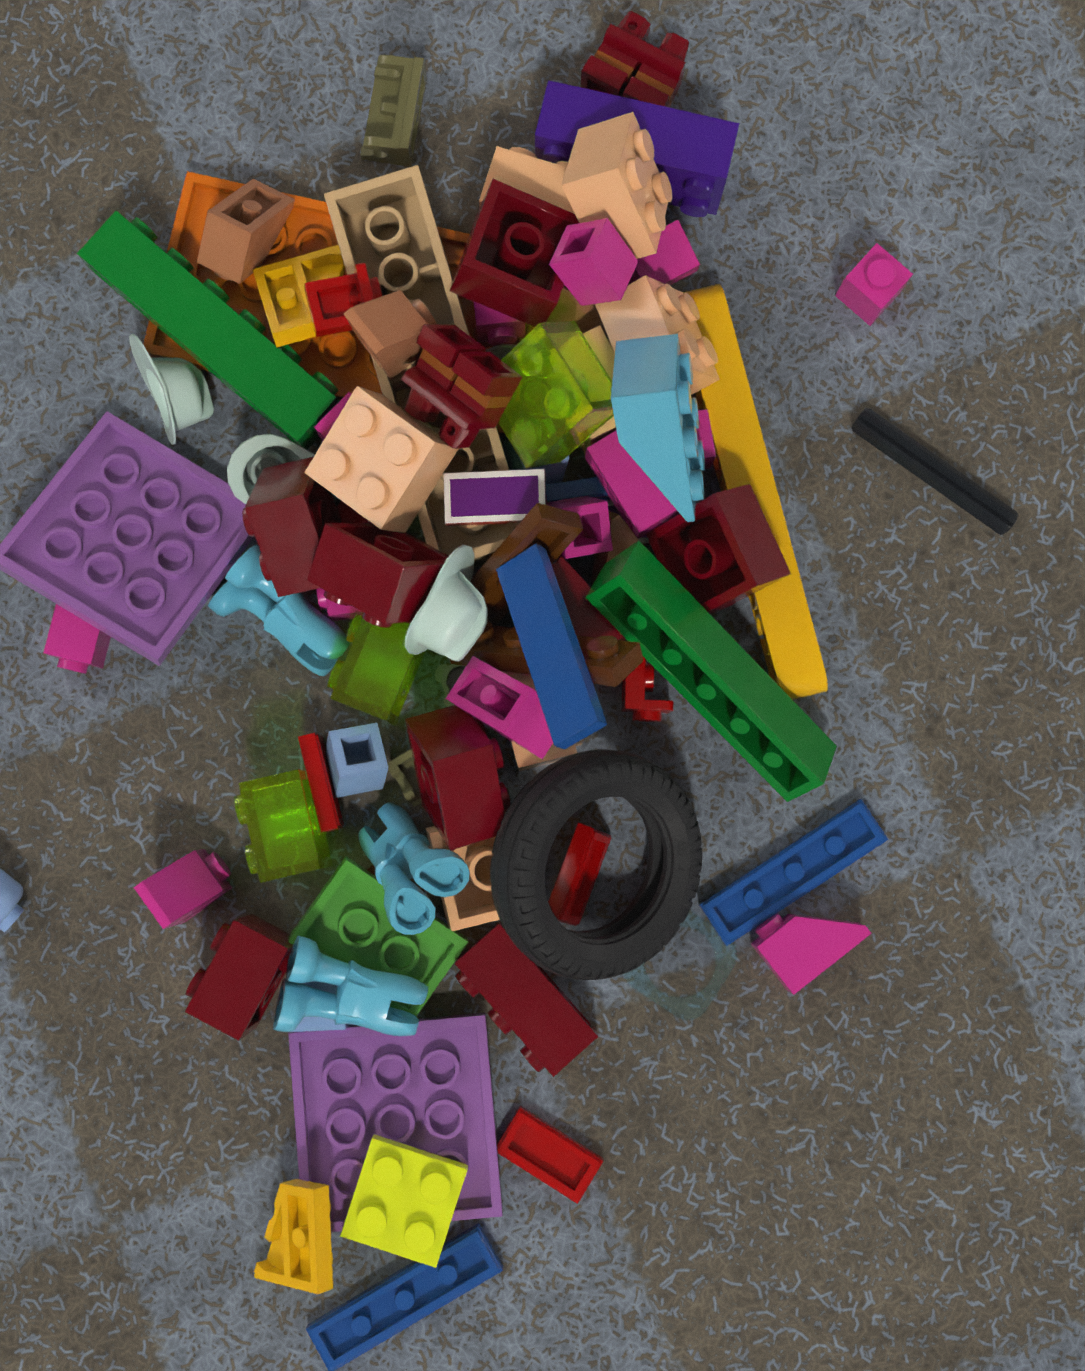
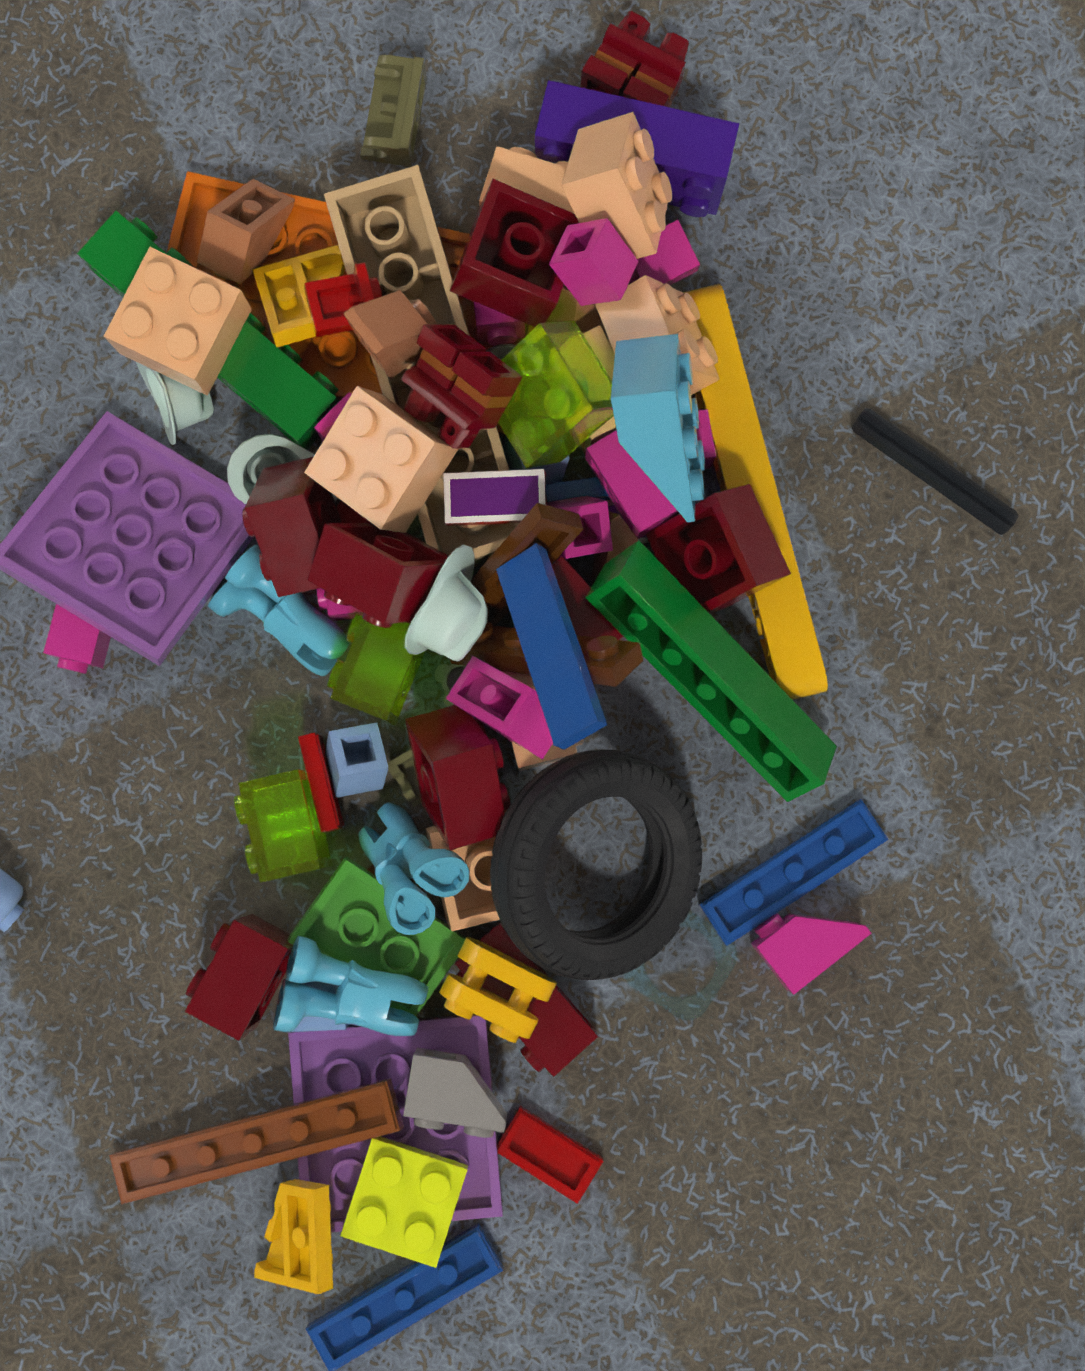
(178, 321): none -> light nougat brick
(185, 887): dark pink slope -> none
(257, 1141): none -> dark orange tile
(451, 1091): none -> light grey slope
(468, 997): none -> yellow brick
(578, 874): red tile -> none
(633, 695): red bracket -> none
(873, 284): dark pink brick -> none

